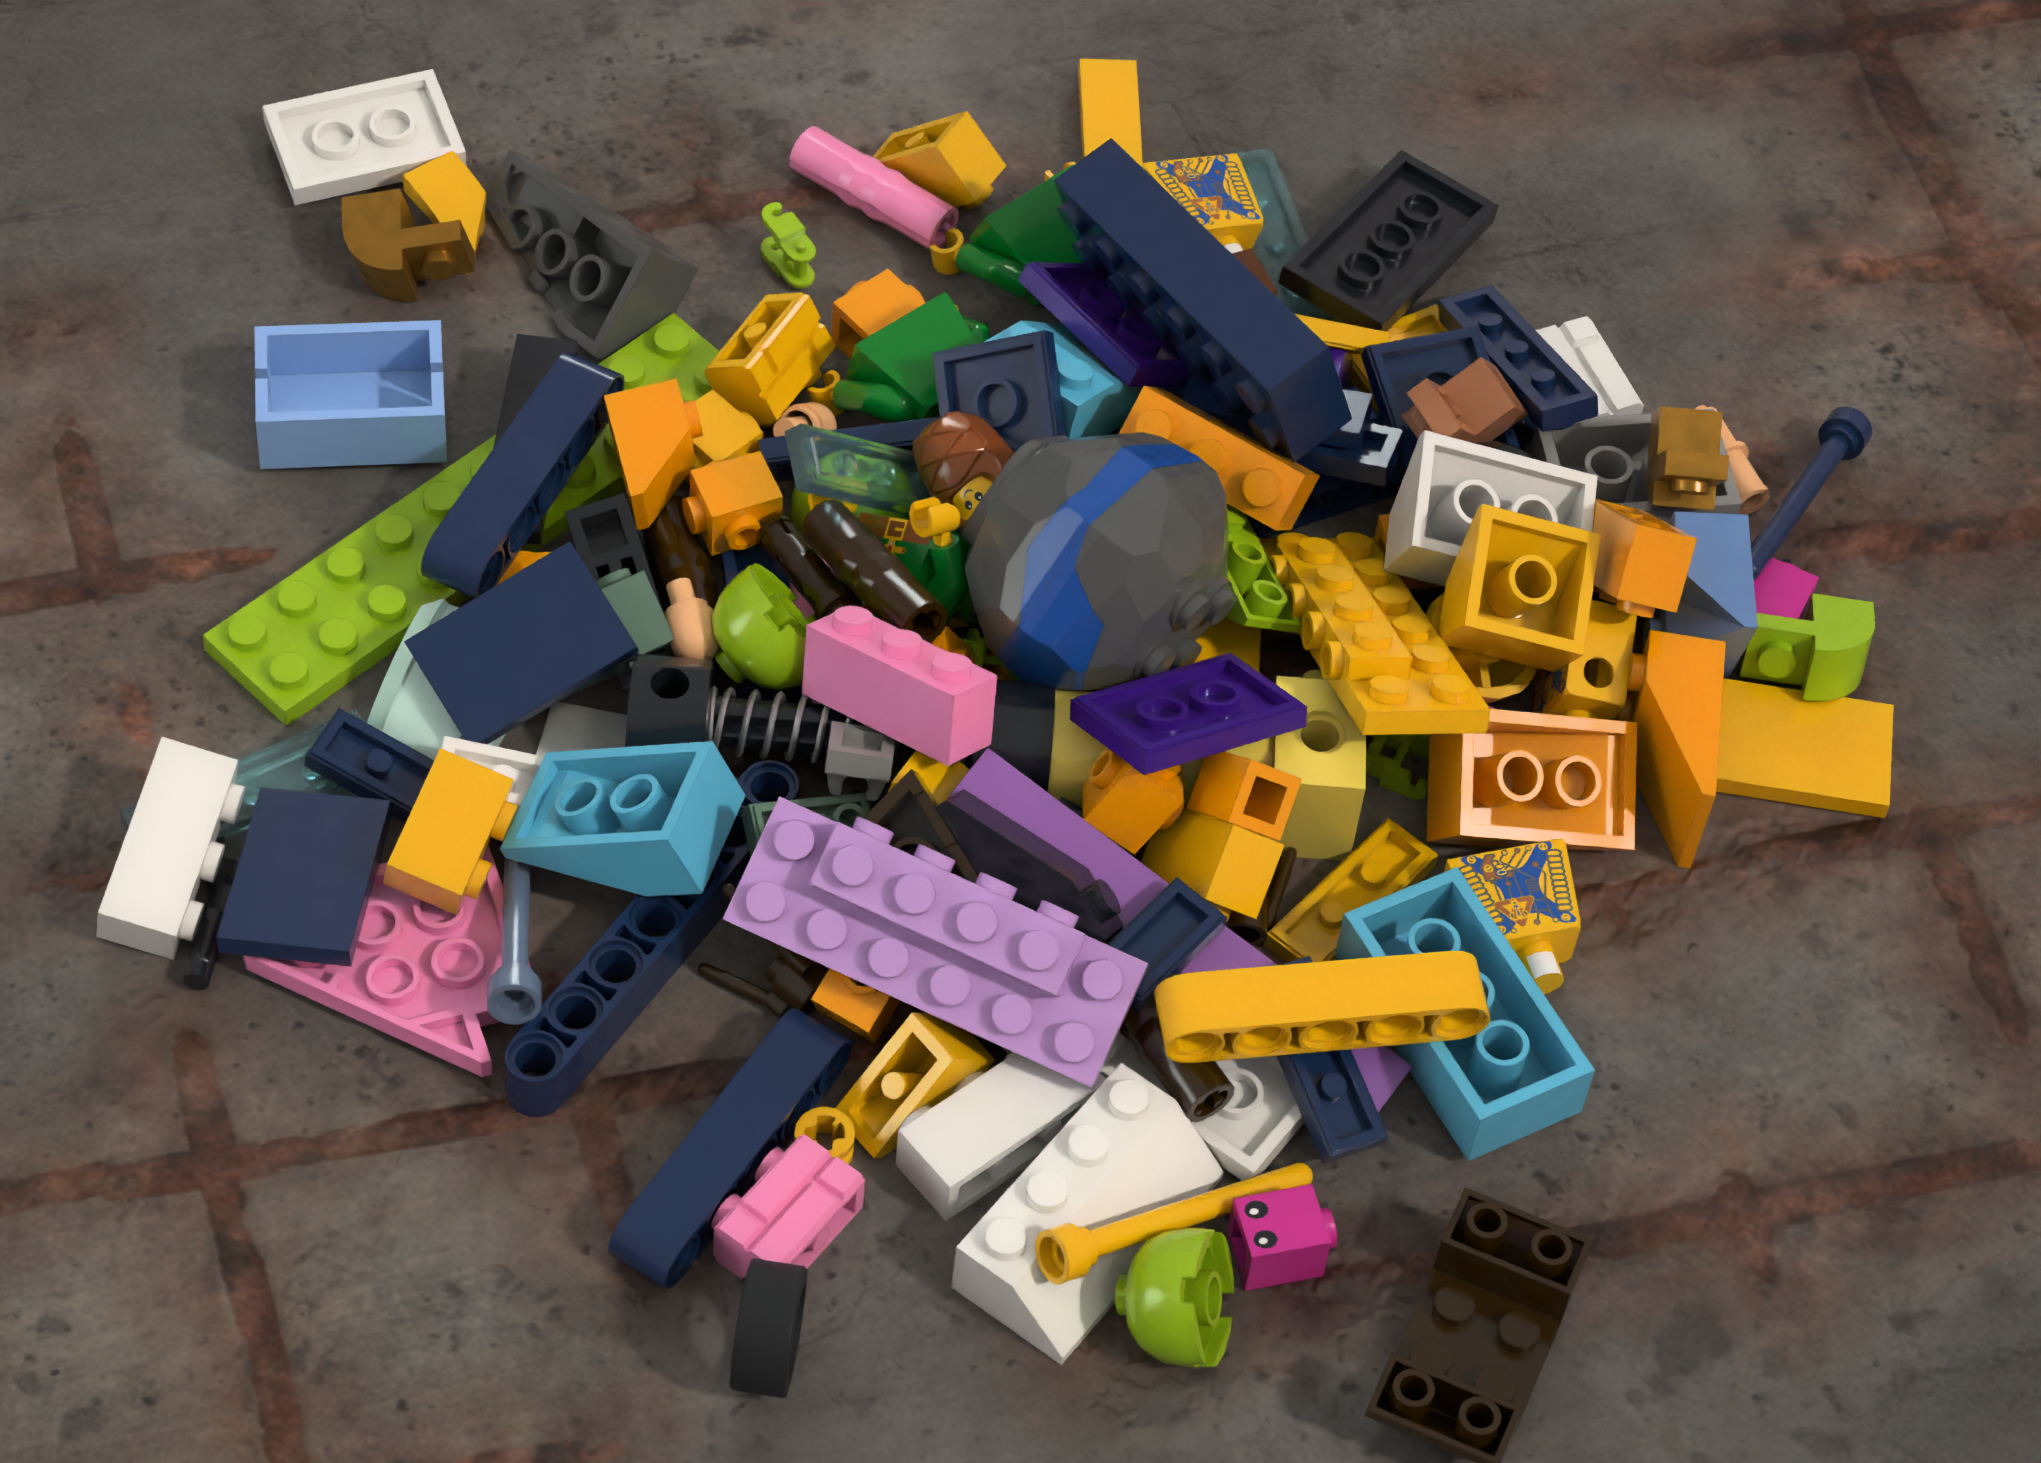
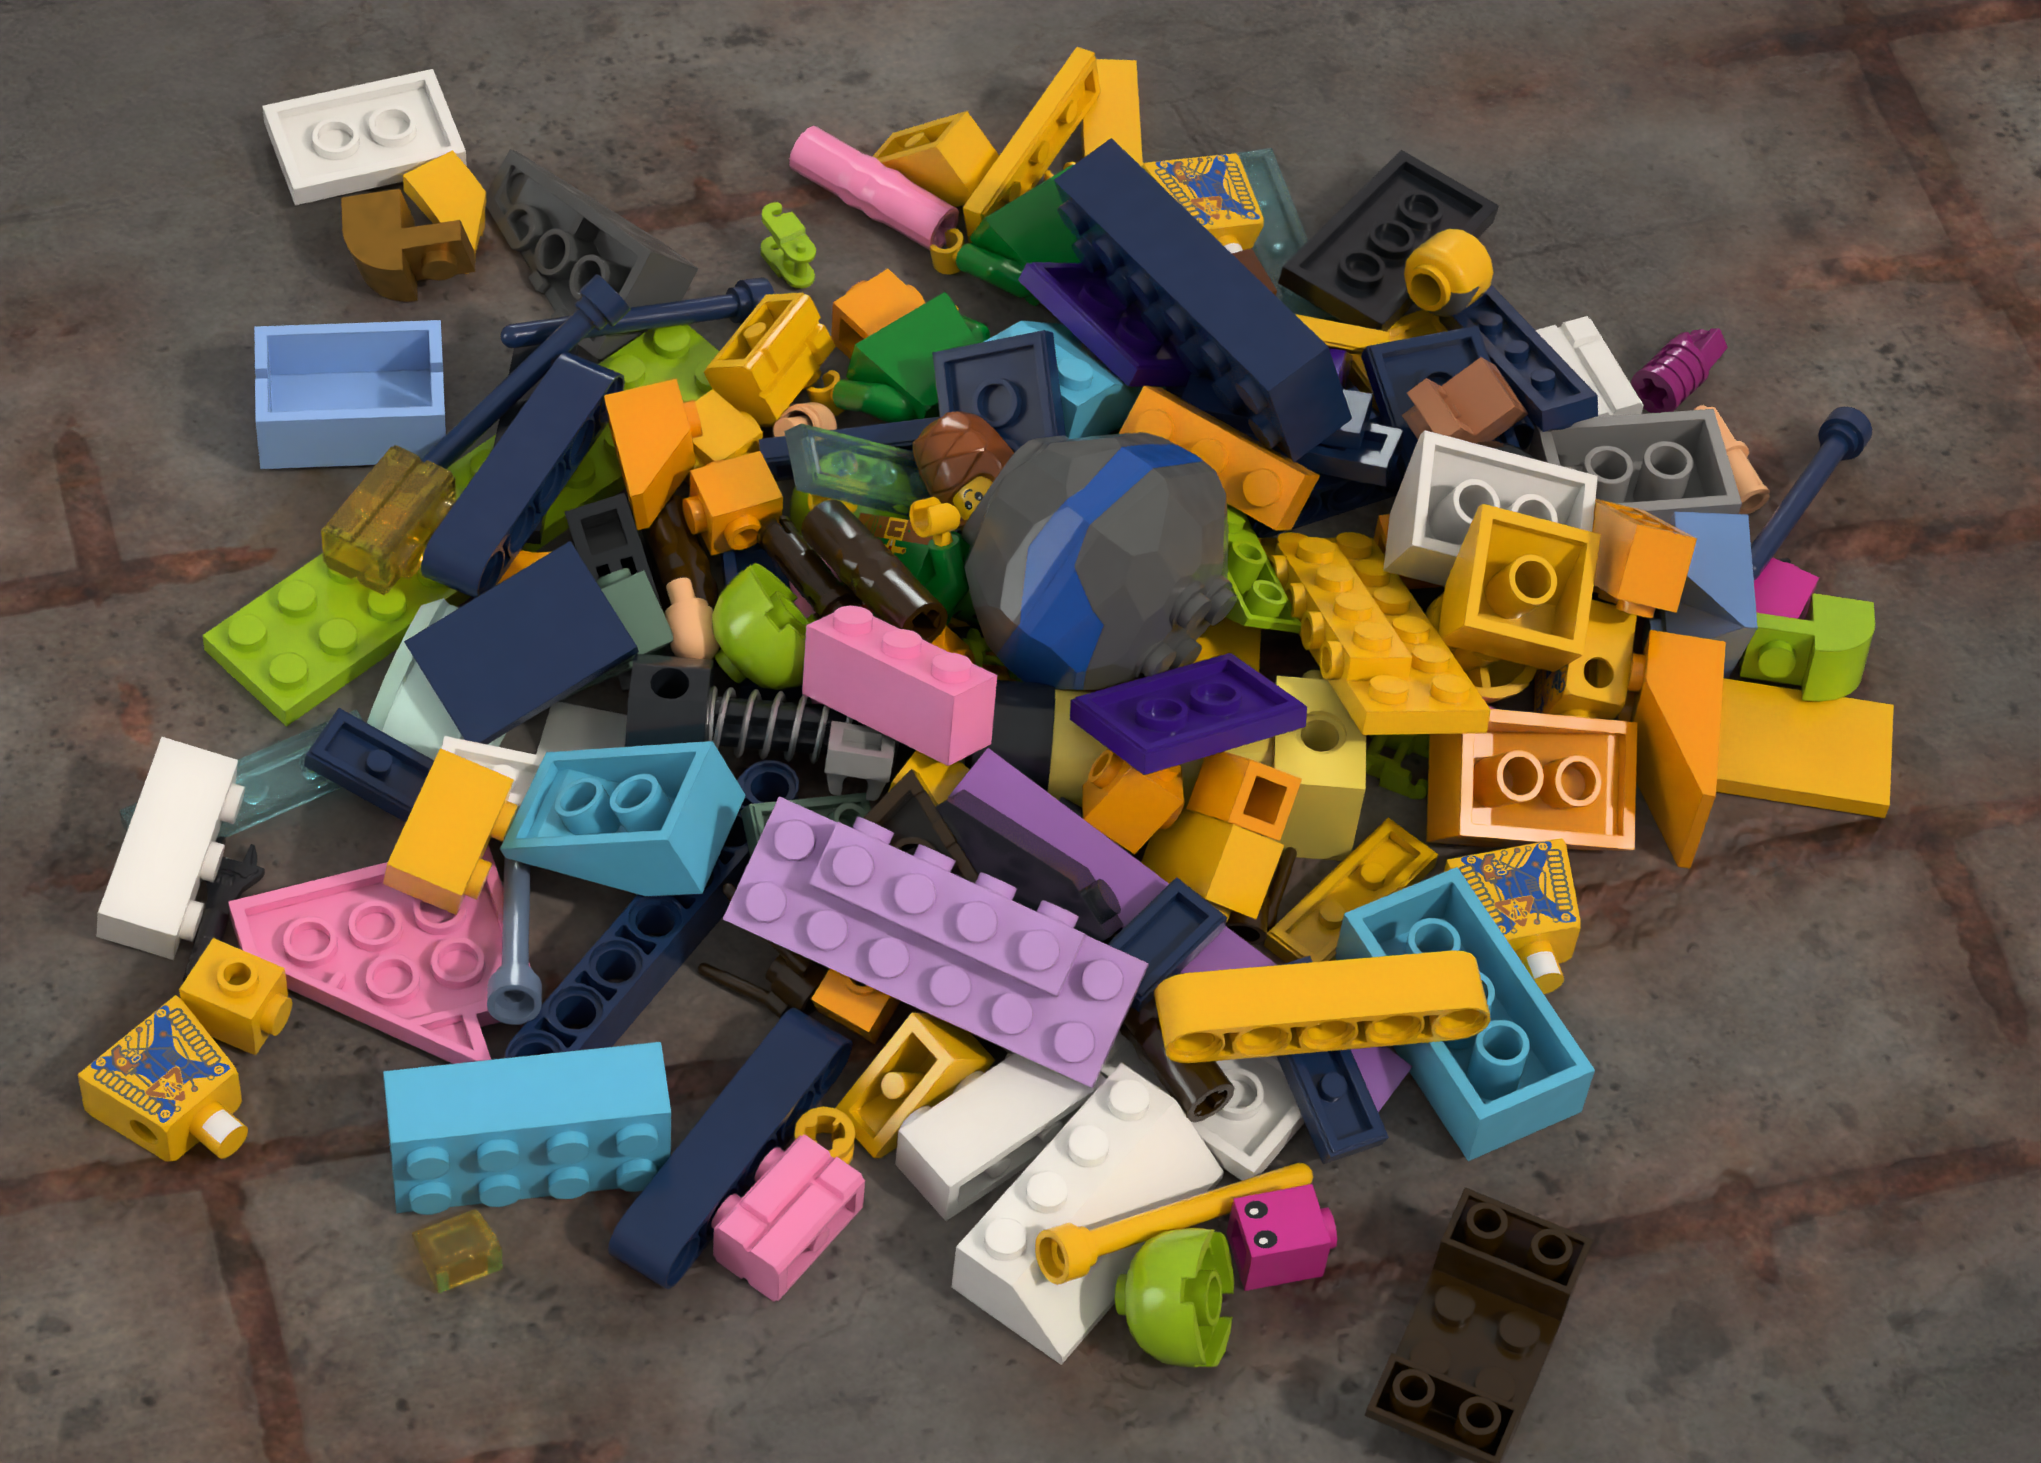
(167, 1087): none -> yellow torso
(237, 996): none -> yellow brick
(304, 876): dark blue tile -> none
(388, 520): none -> clear yellow brick
(458, 1250): none -> clear yellow slope
(527, 1127): none -> medium azure brick
(595, 309): none -> dark blue piece
(735, 305): none -> dark blue piece
(768, 1328): black tyre -> none
(1037, 138): none -> yellow tile
(1448, 272): none -> yellow head
(1678, 369): none -> magenta hinge
(1685, 458): pearl gold brick -> none

